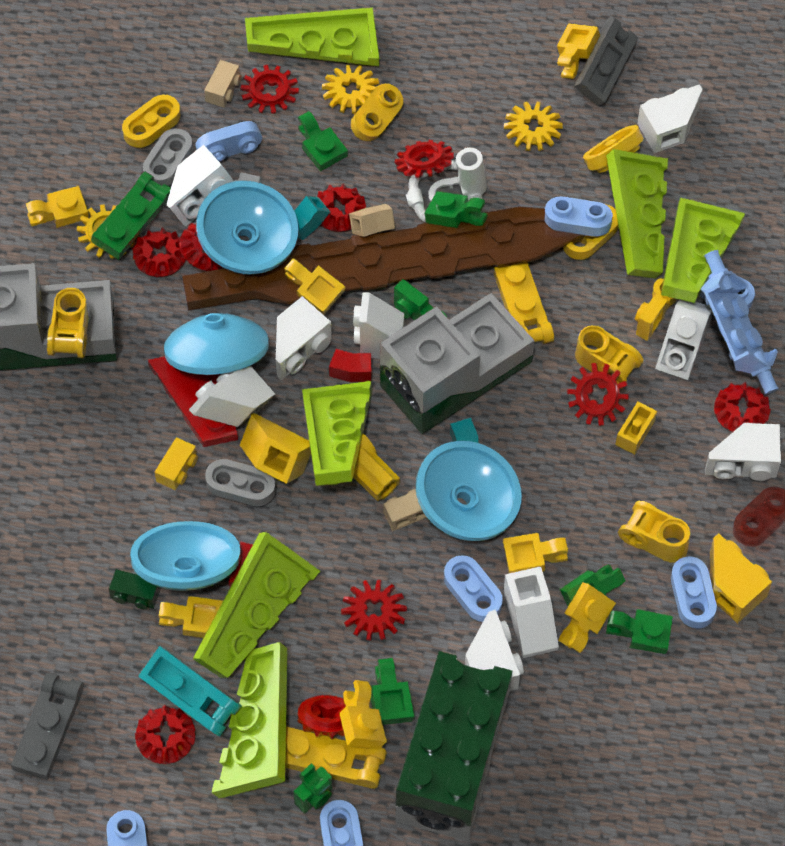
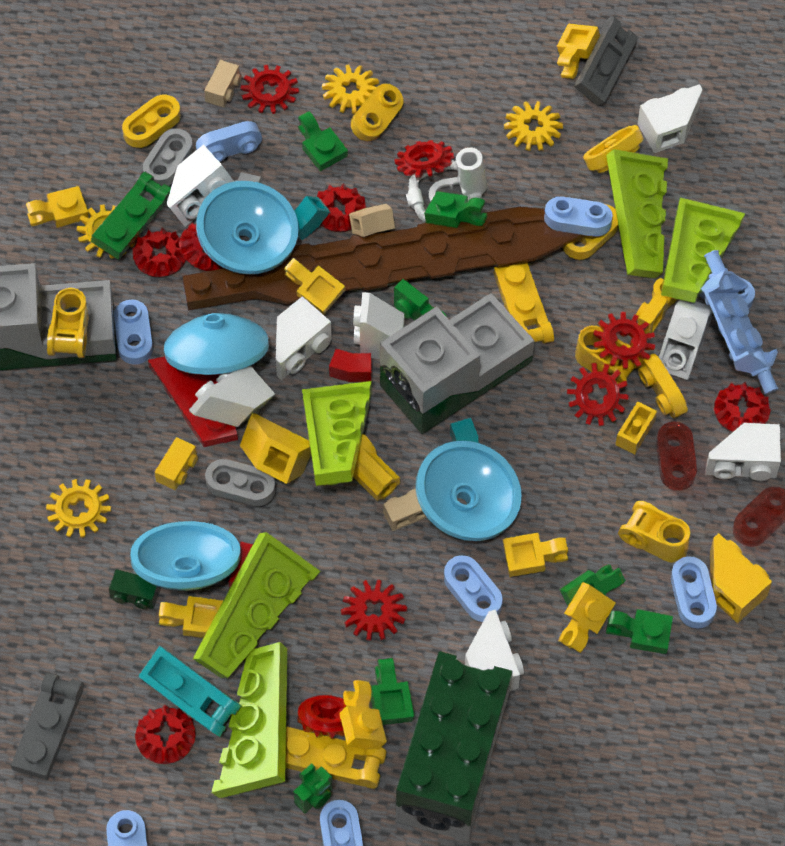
(71, 497): none -> yellow gear
(133, 329): none -> light blue plate
(324, 35): lime wing -> none
(531, 611): white slope -> none
(624, 328): none -> red gear
(668, 394): none -> yellow plate
(676, 458): none -> clear red plate

